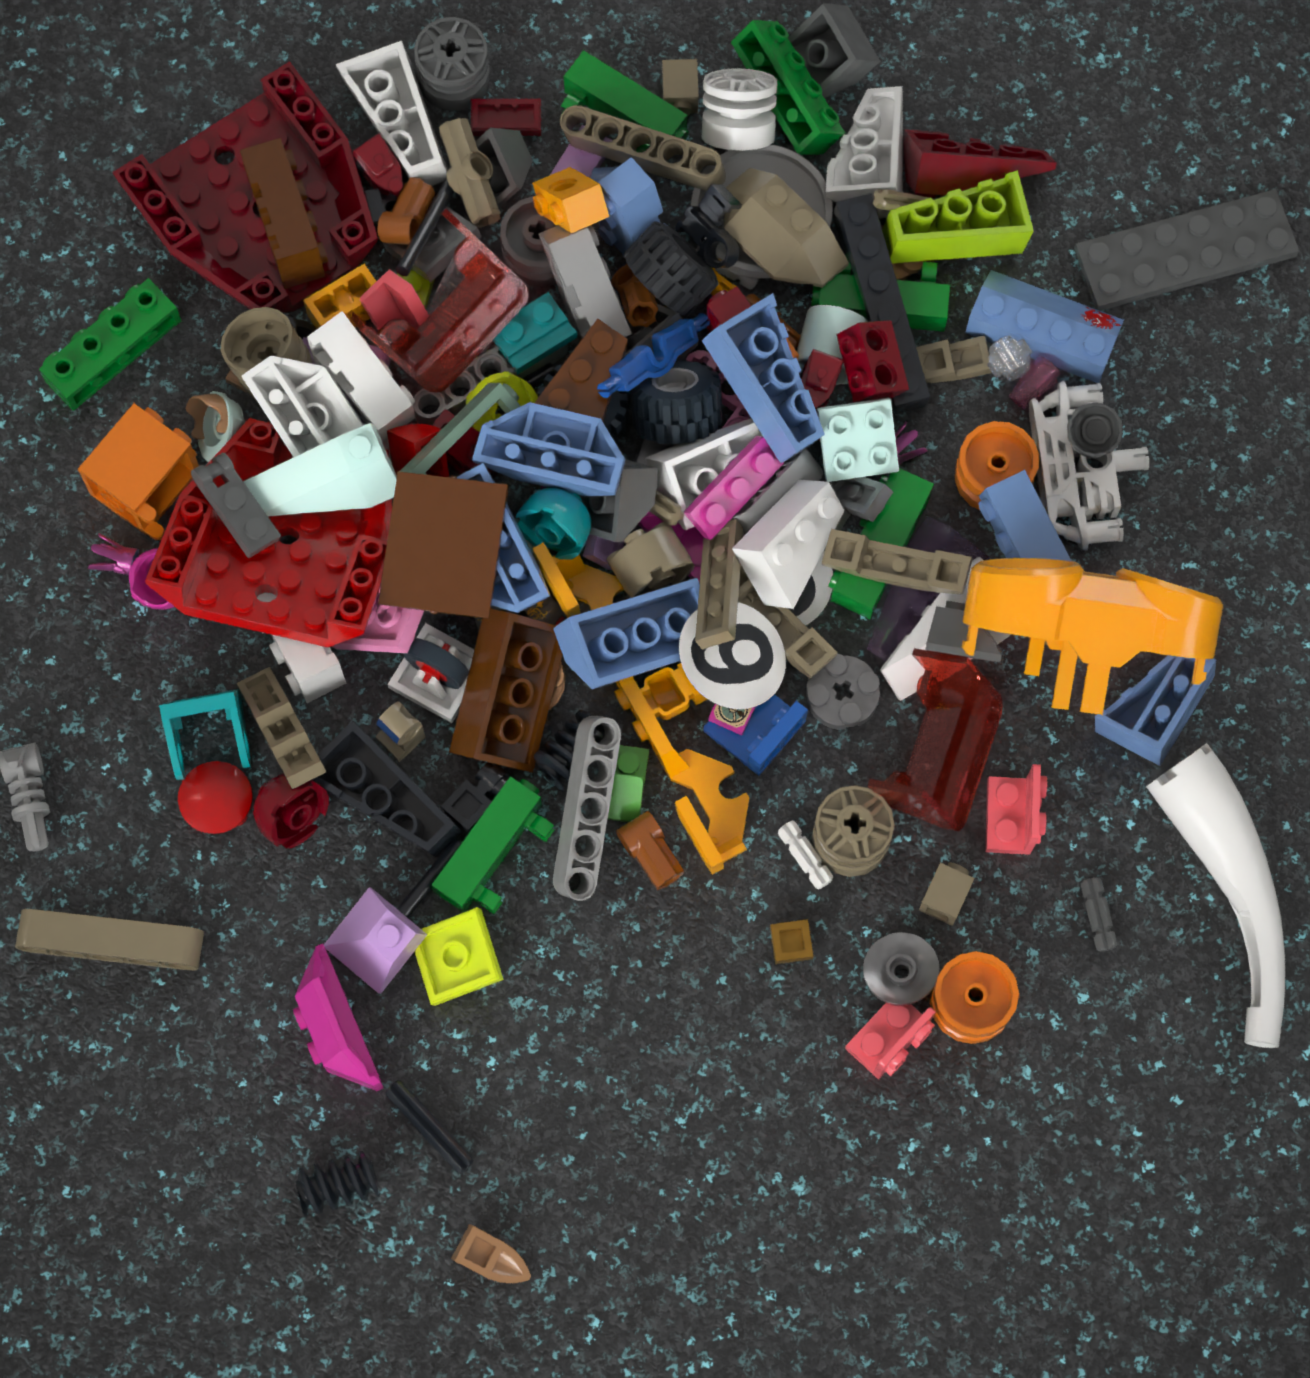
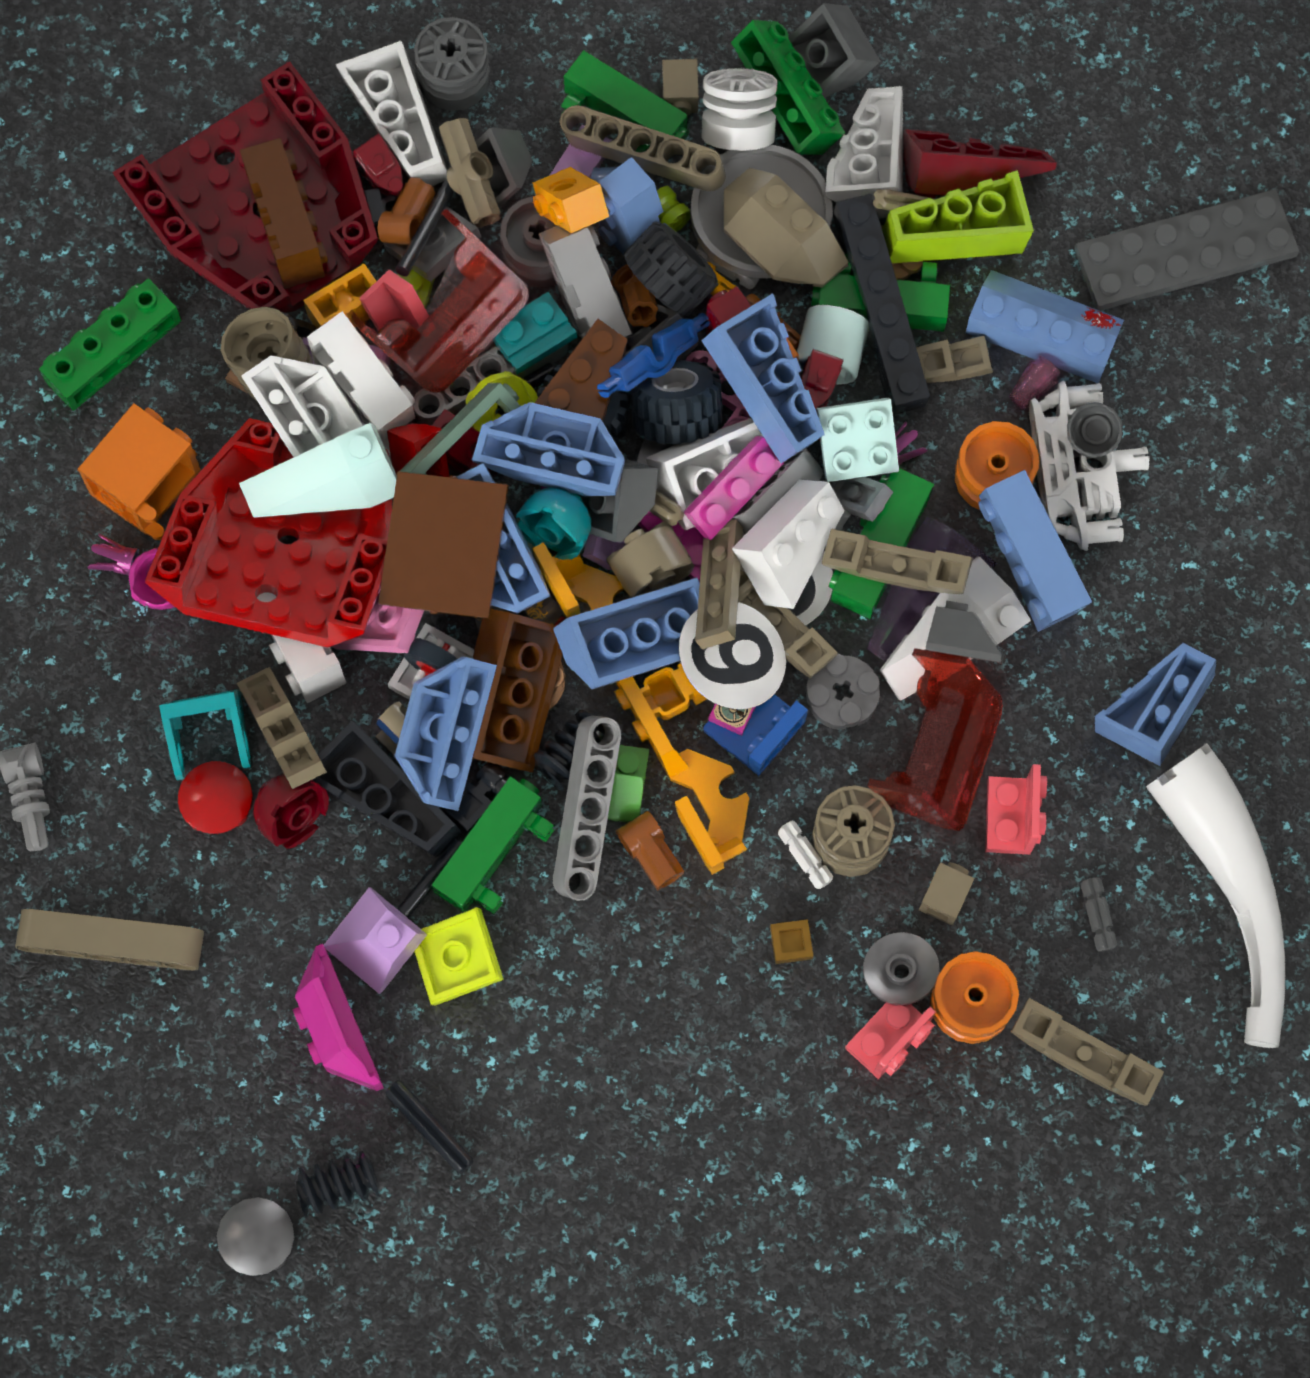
(215, 421): piece -> none
(236, 505): dark grey plate -> none
(255, 1236): none -> flat silver dish
(444, 729): none -> medium blue wedge
(490, 1257): medium nougat plate -> none
(506, 114): dark red plate -> none
(674, 213): none -> lime wheel
(704, 221): black piece -> none
(872, 361): dark red brick -> none
(1009, 358): clear gear -> none
(1086, 1054): none -> dark tan slope
(1089, 617): light orange piece -> none

